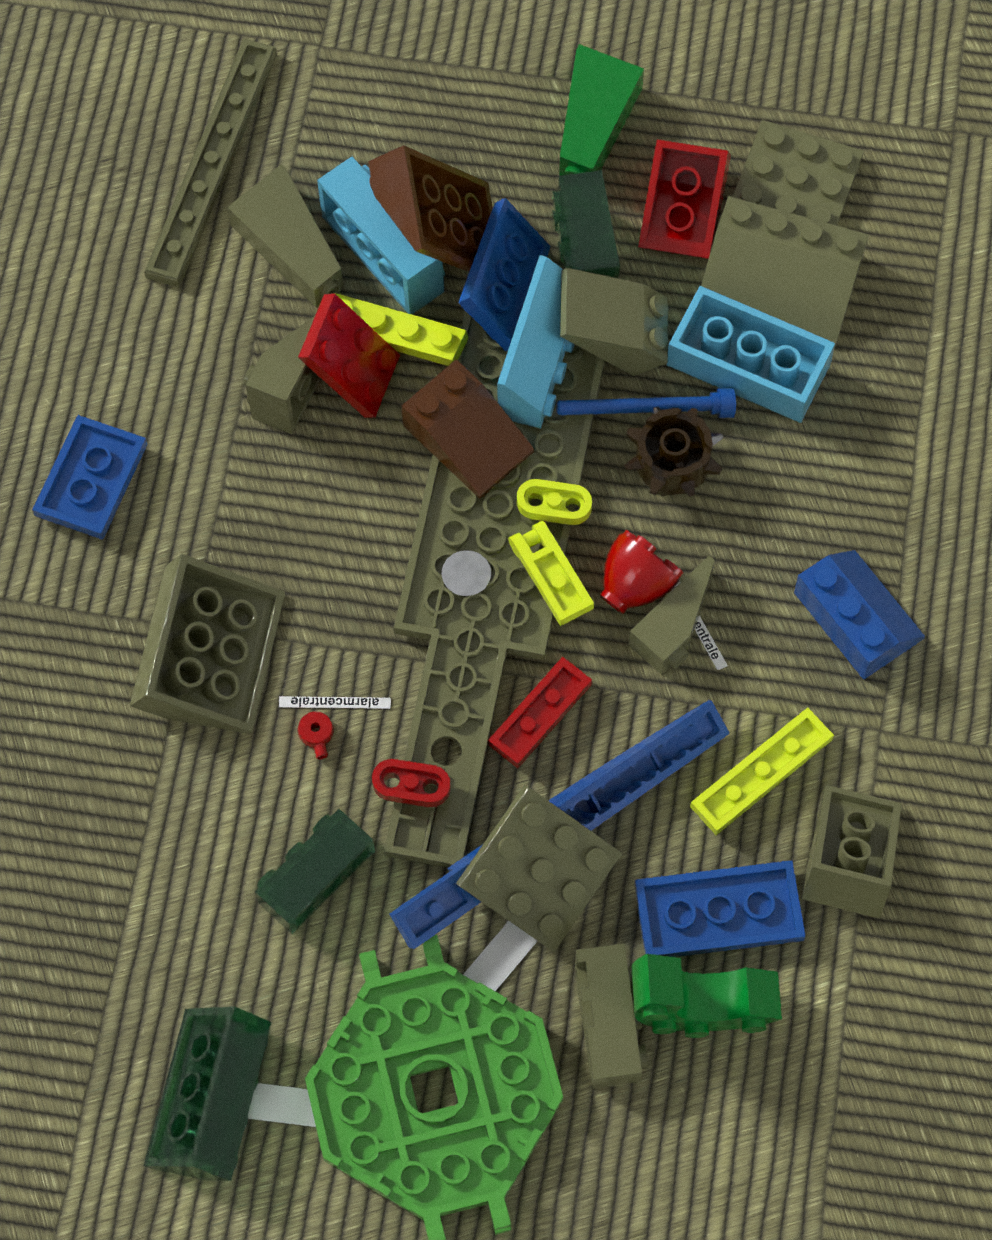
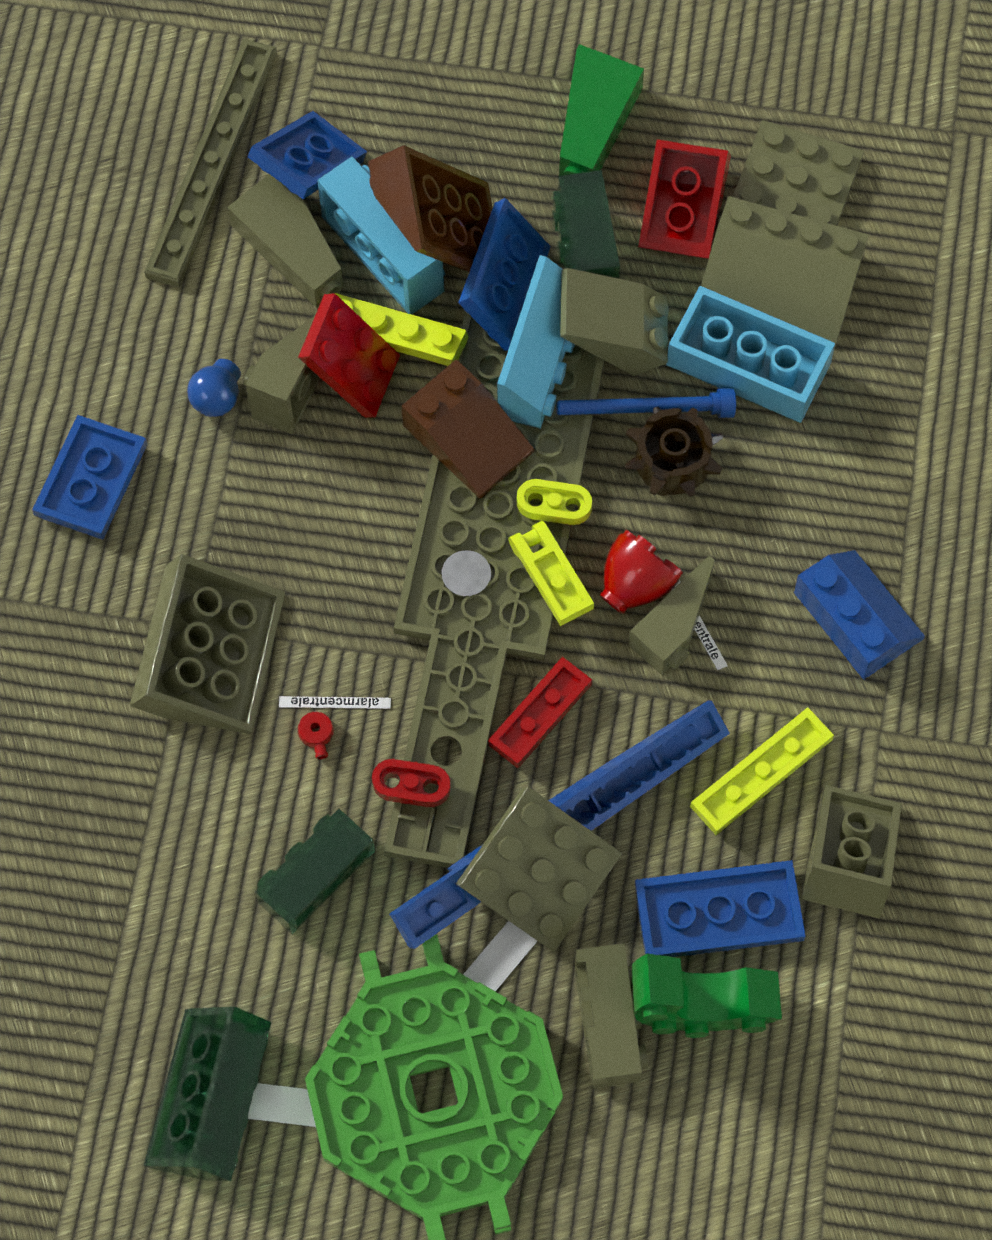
(214, 388): none -> blue piece
(304, 153): none -> blue plate

